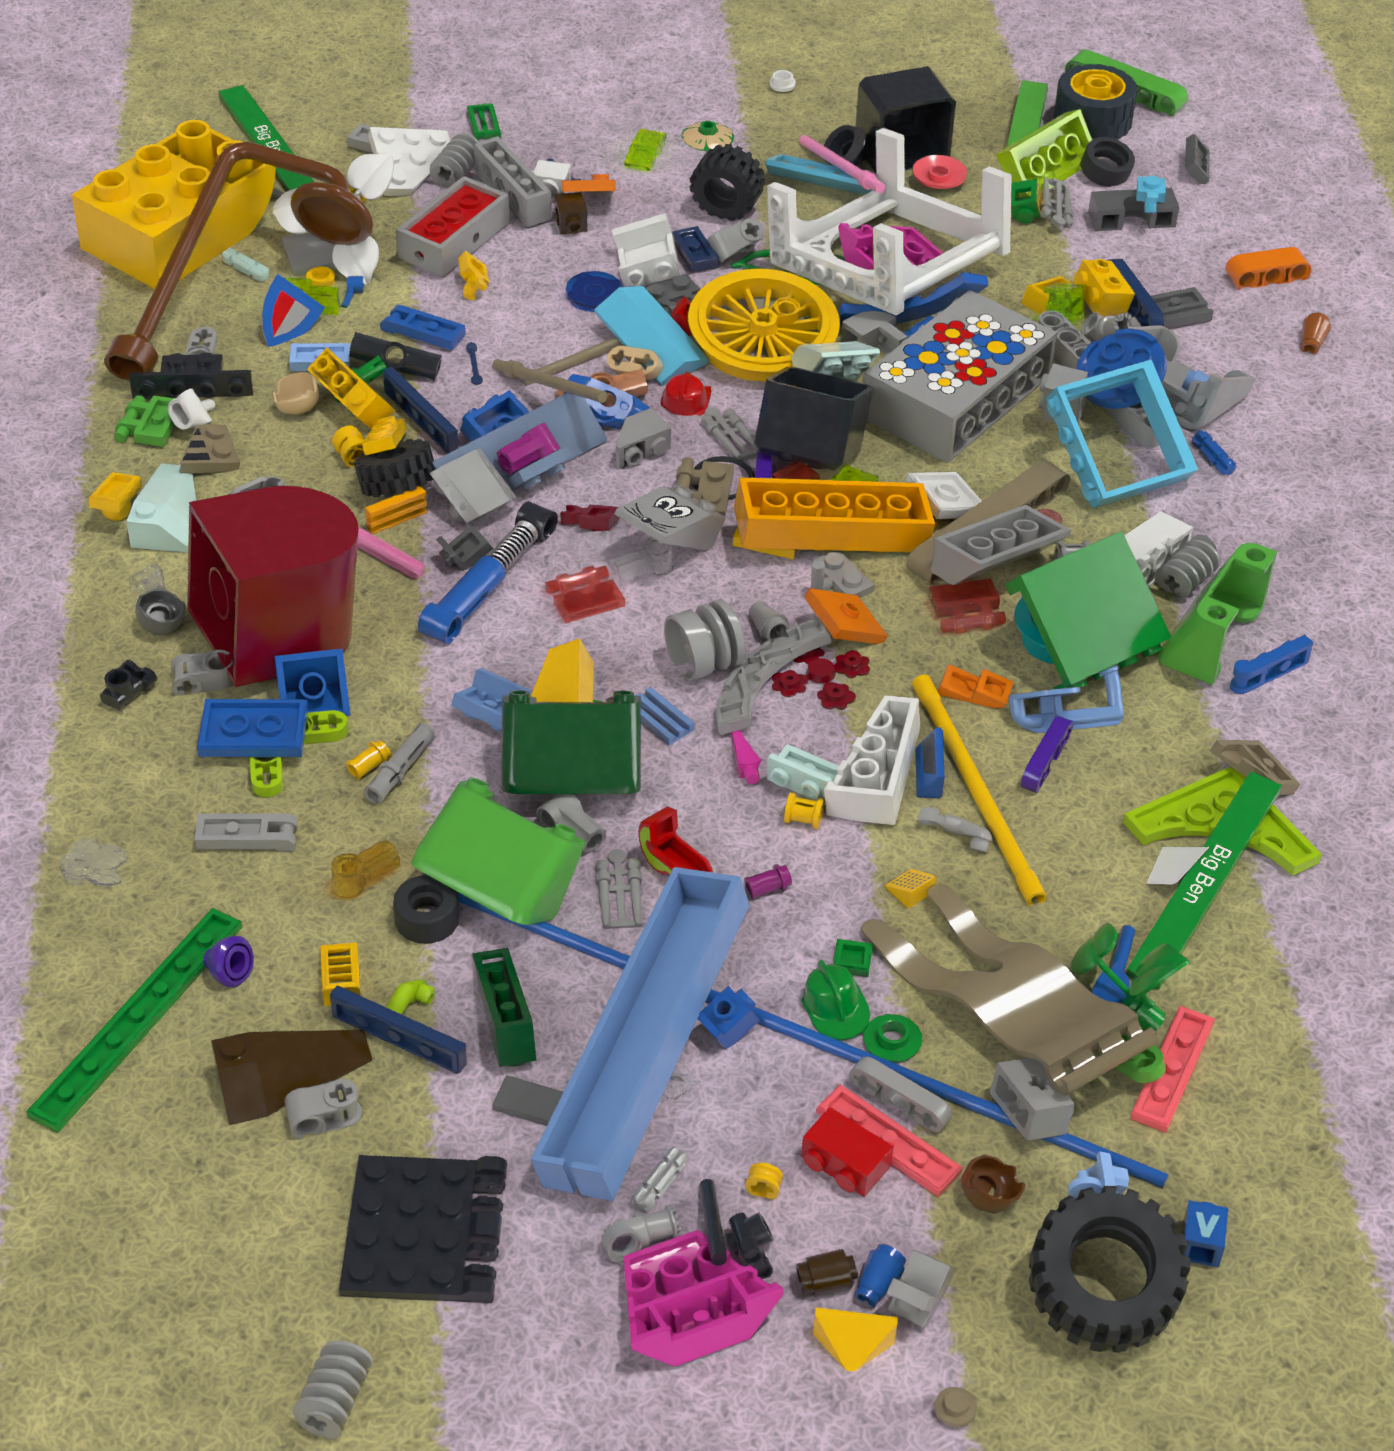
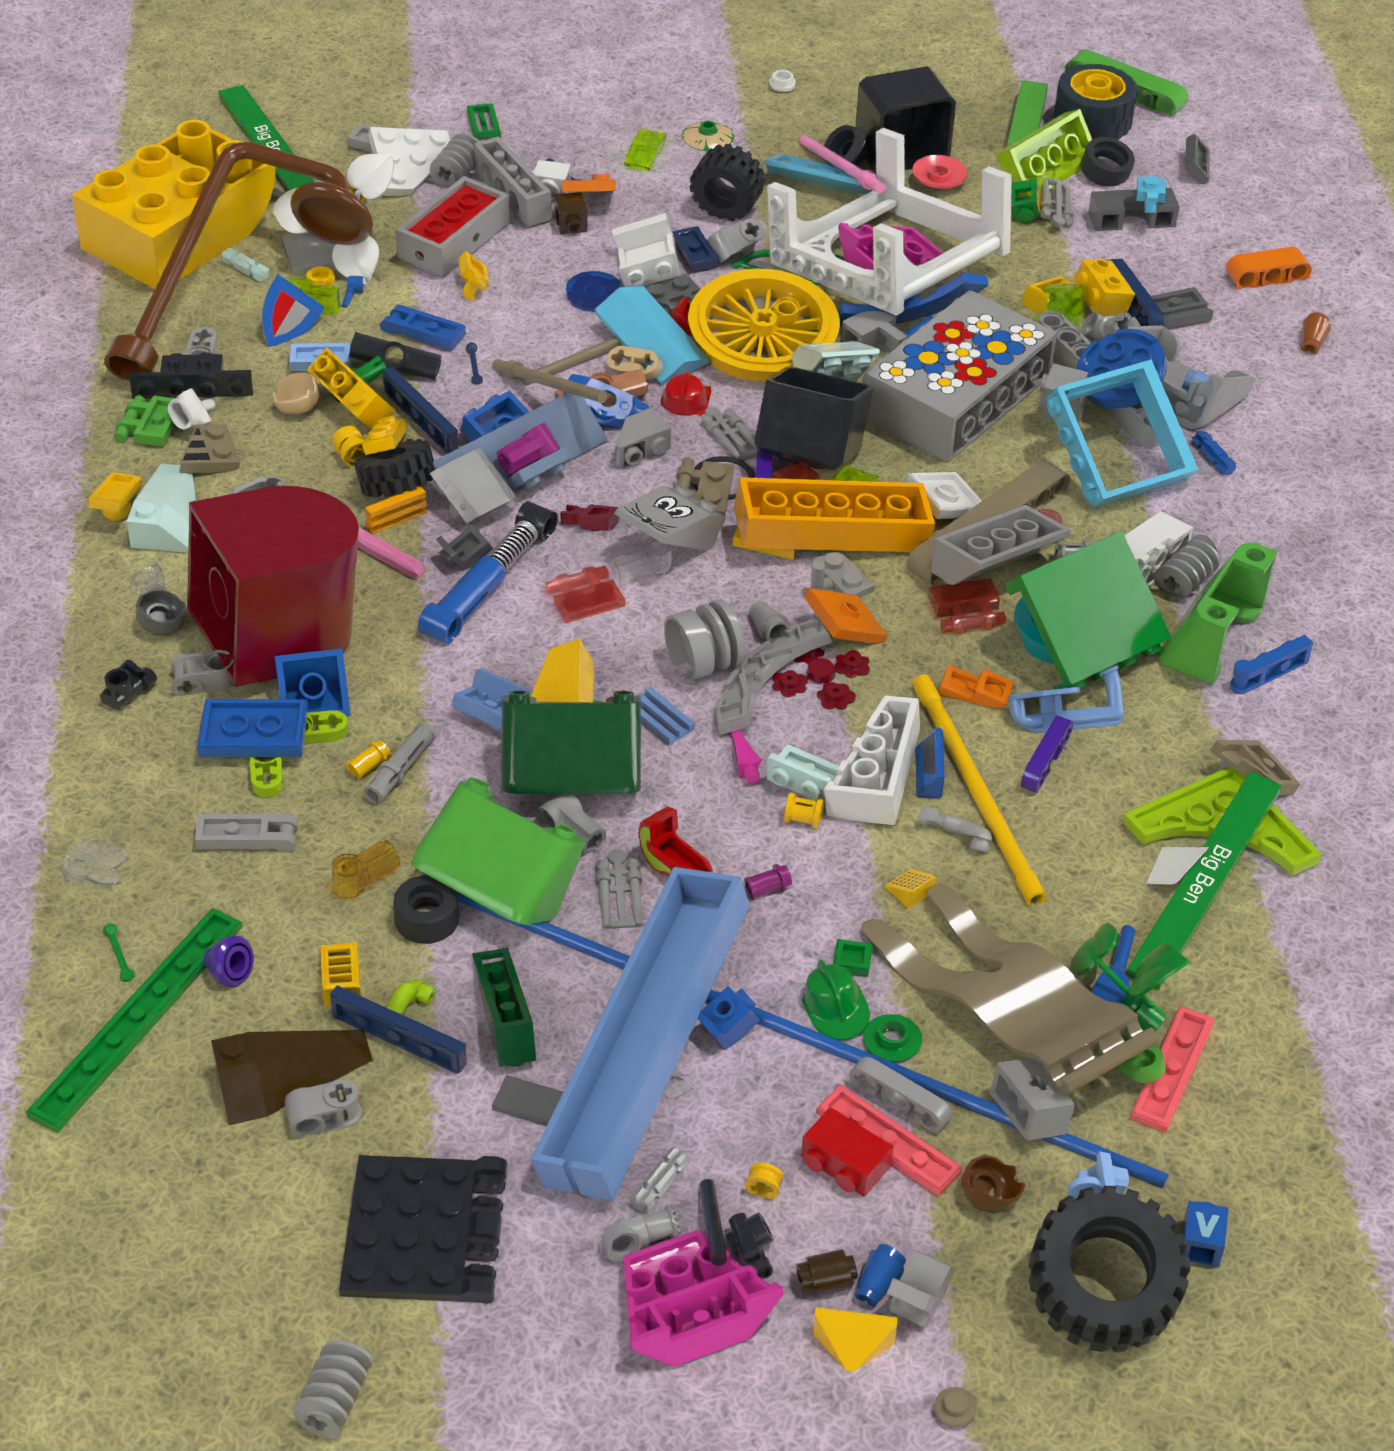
(126, 973): none -> green hinge

